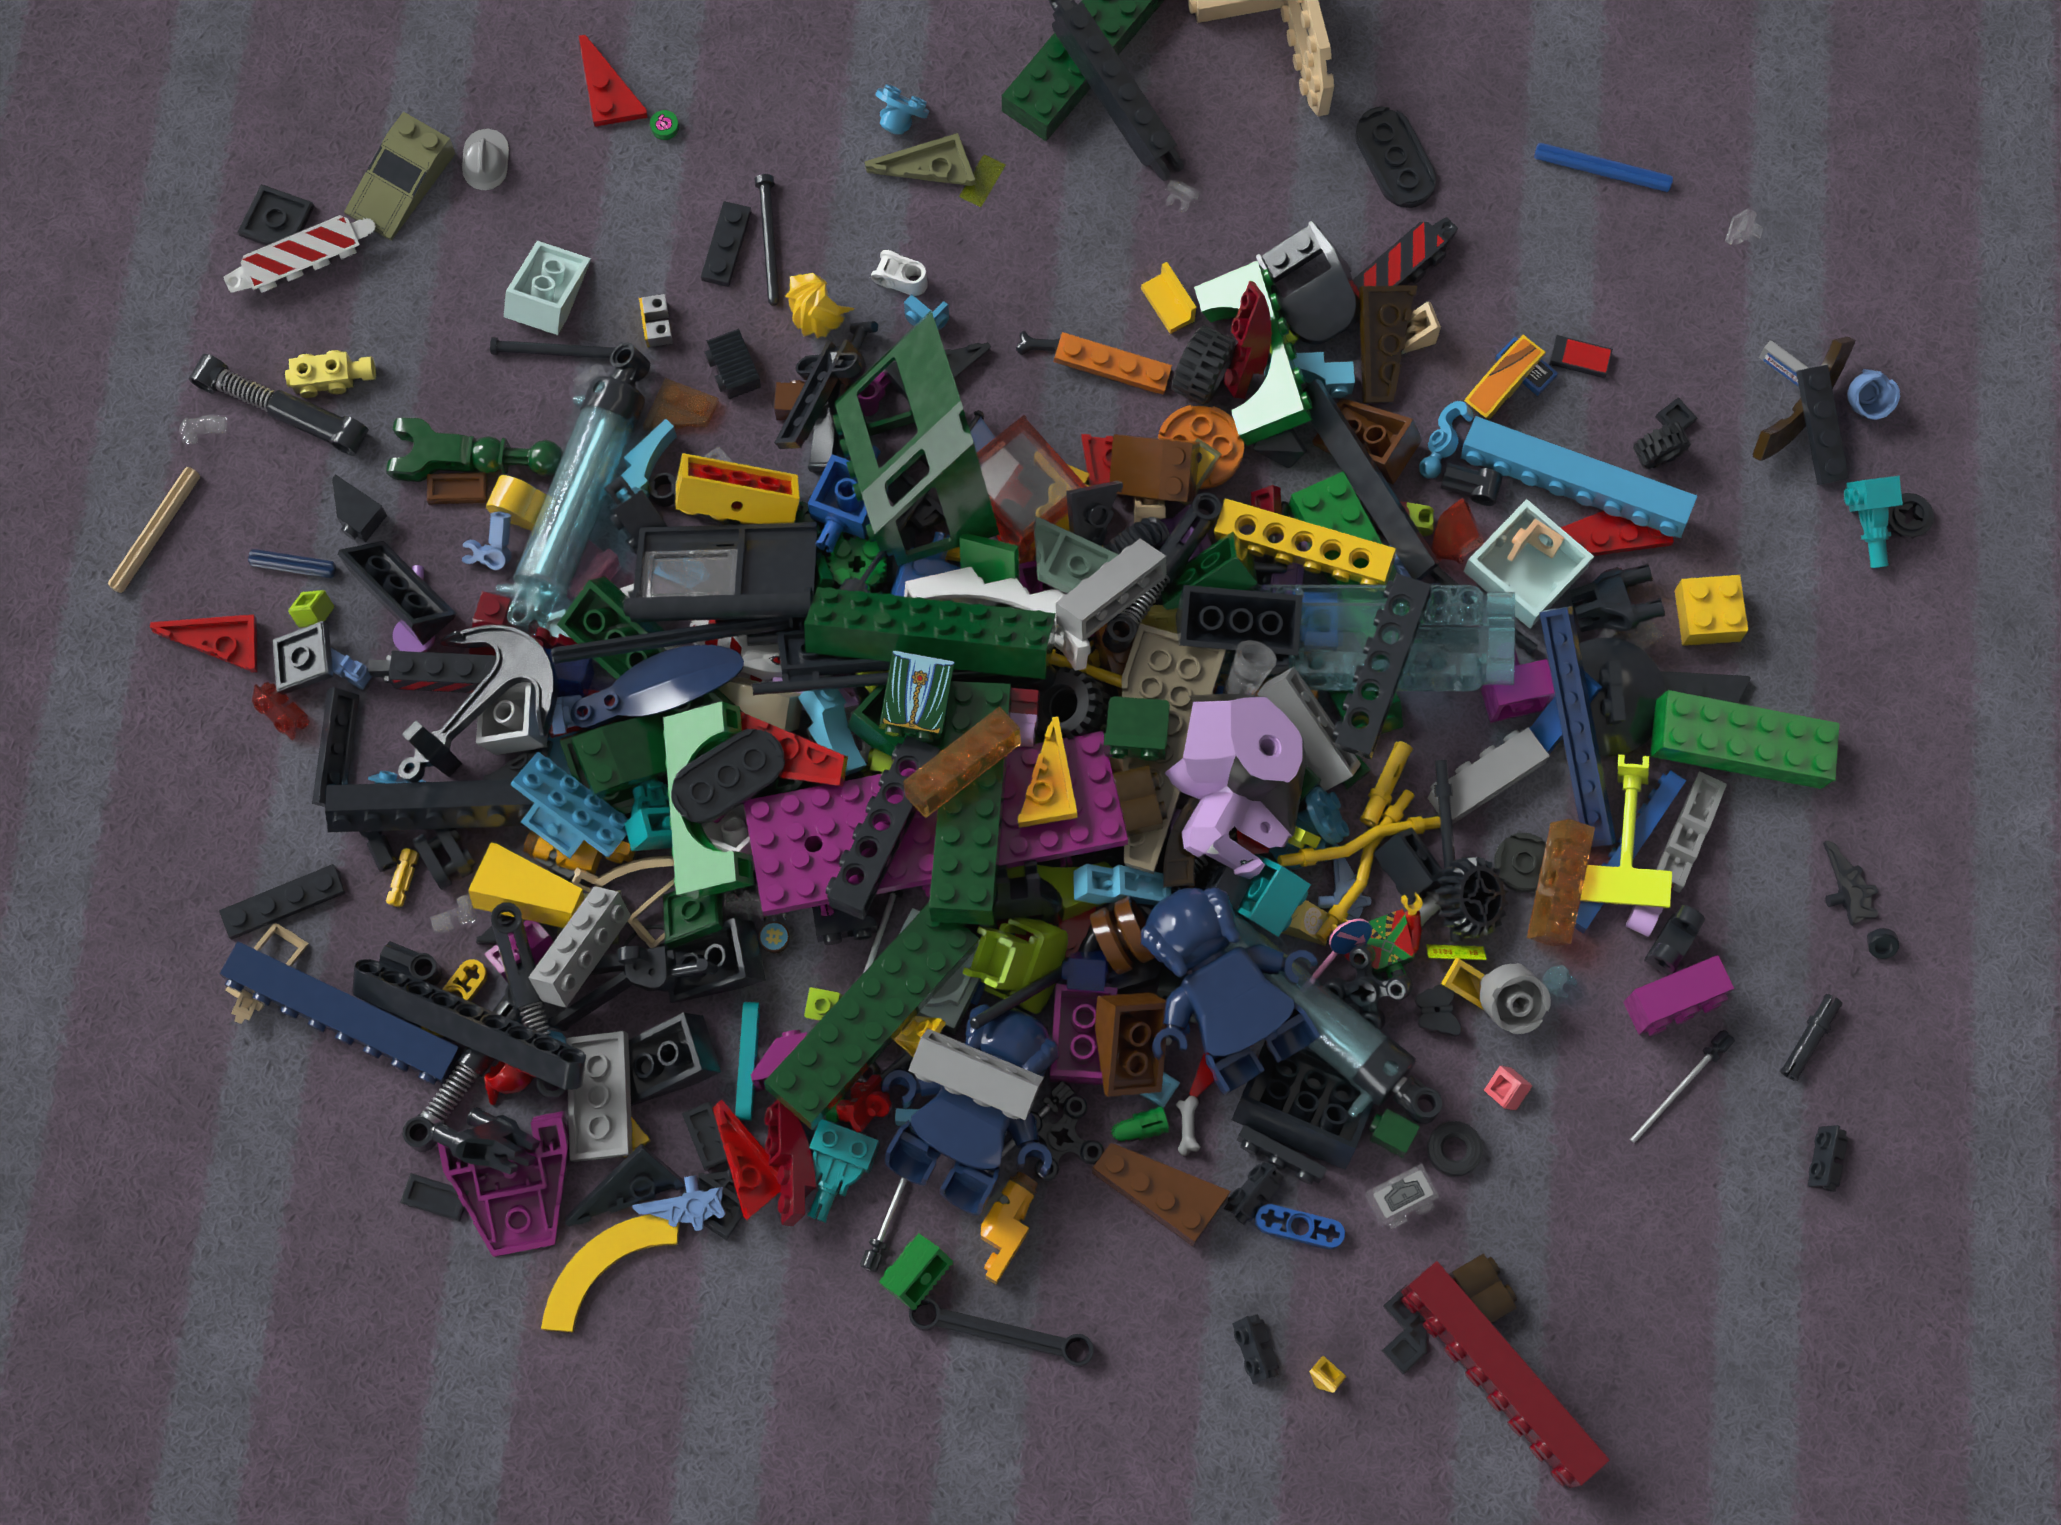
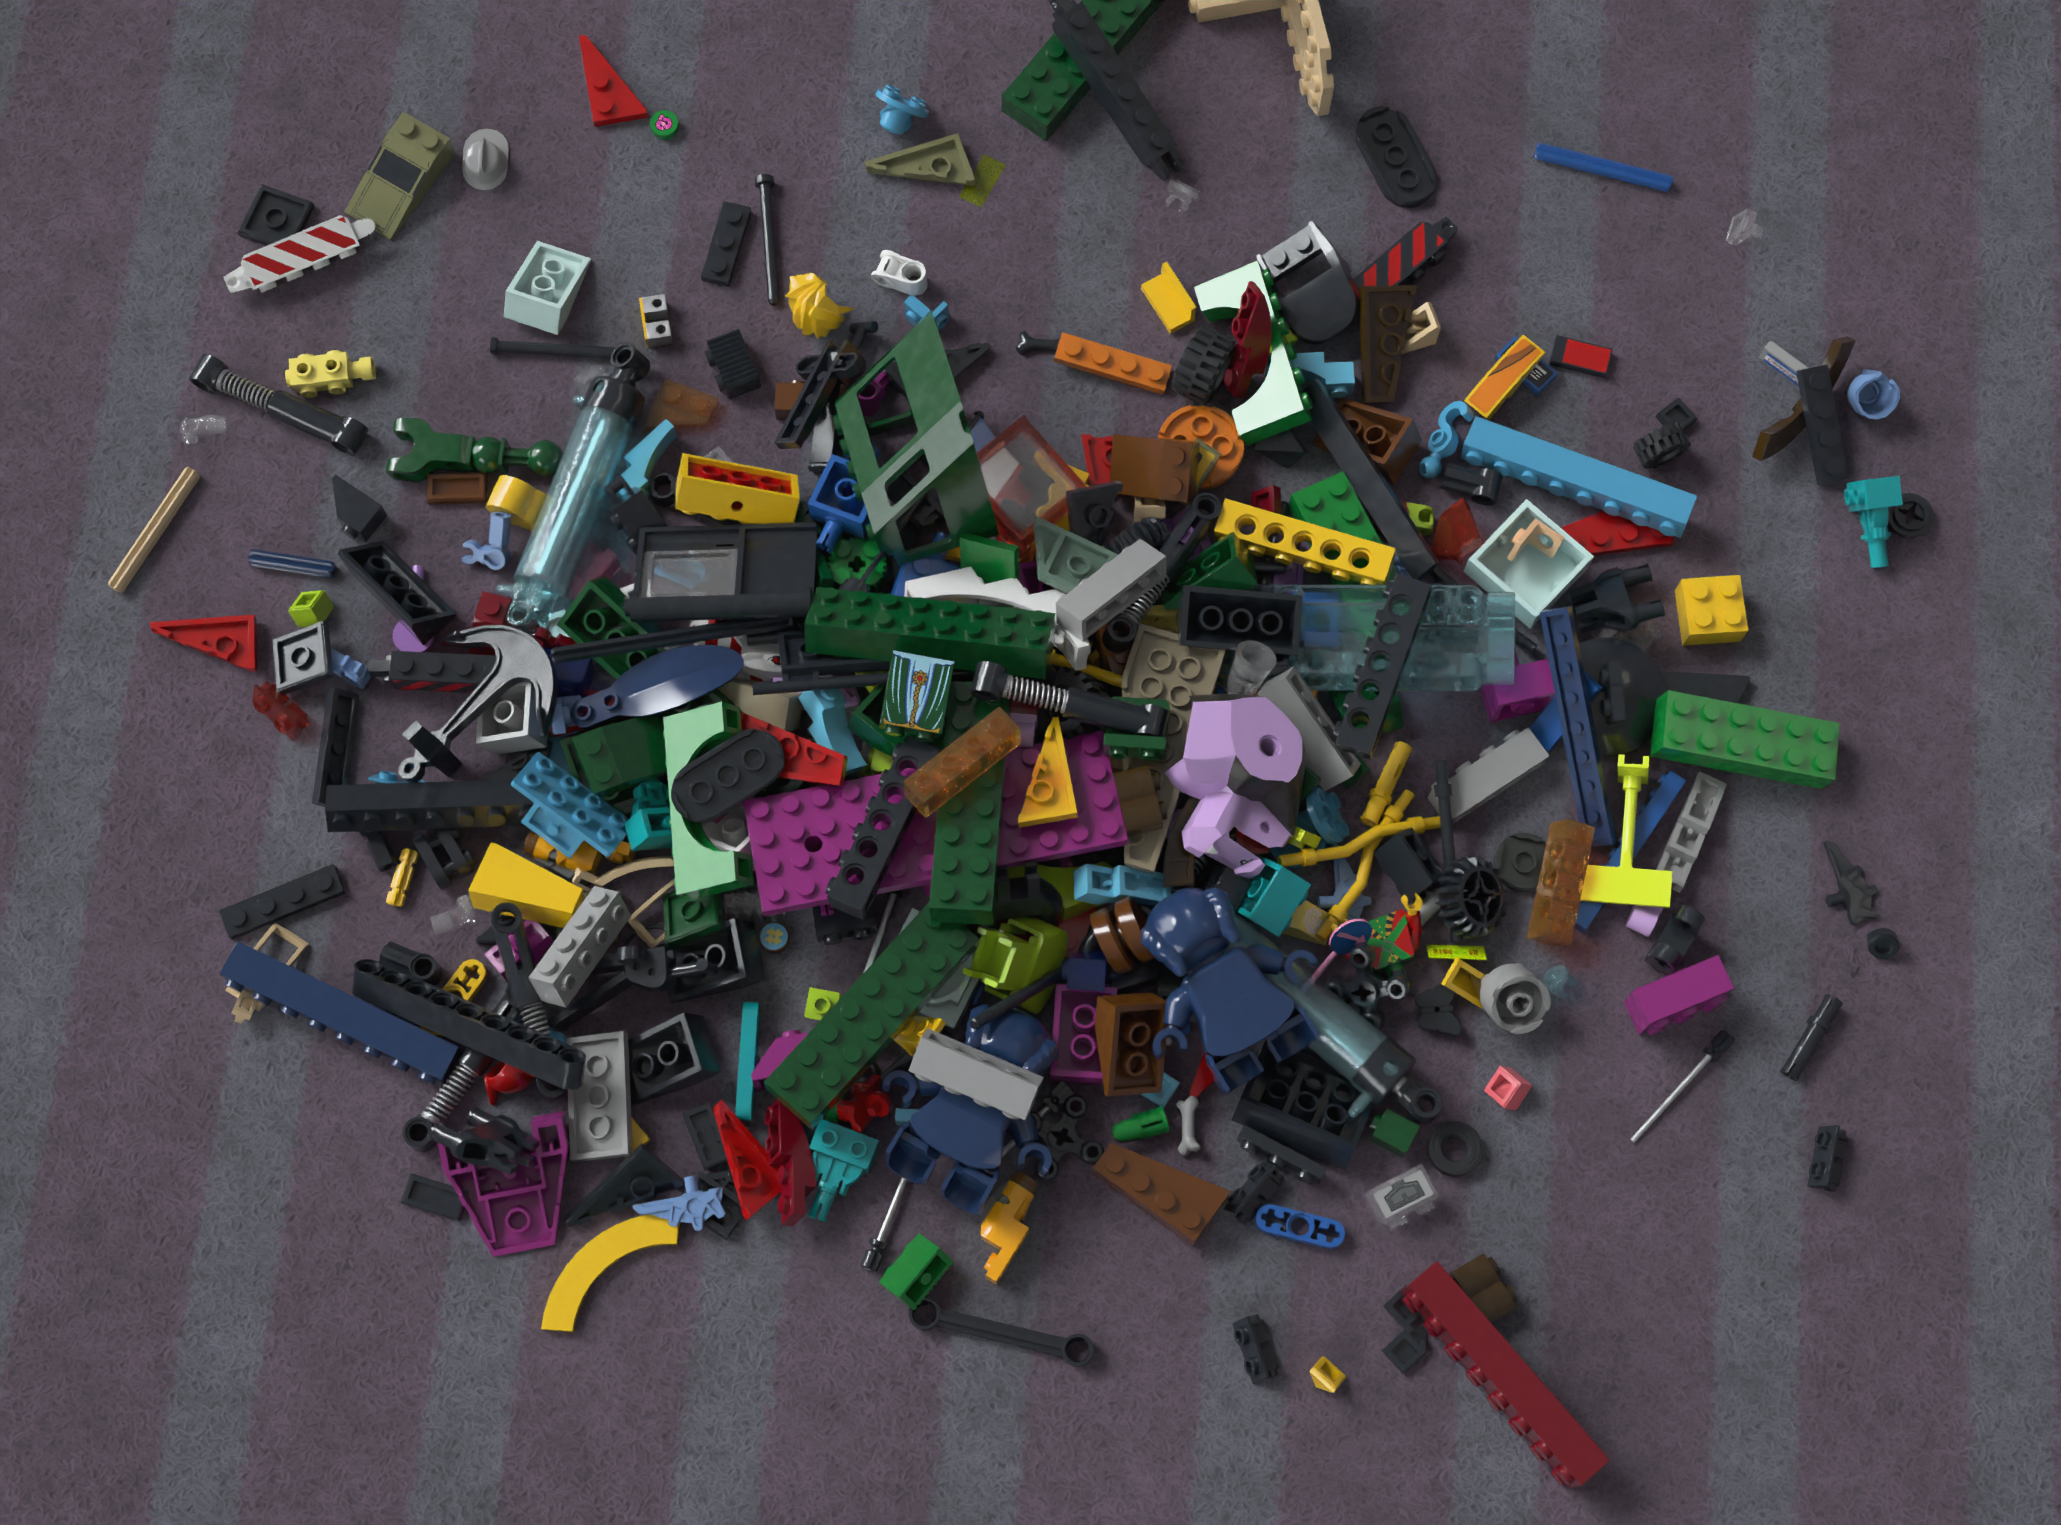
(993, 683): none -> black piece

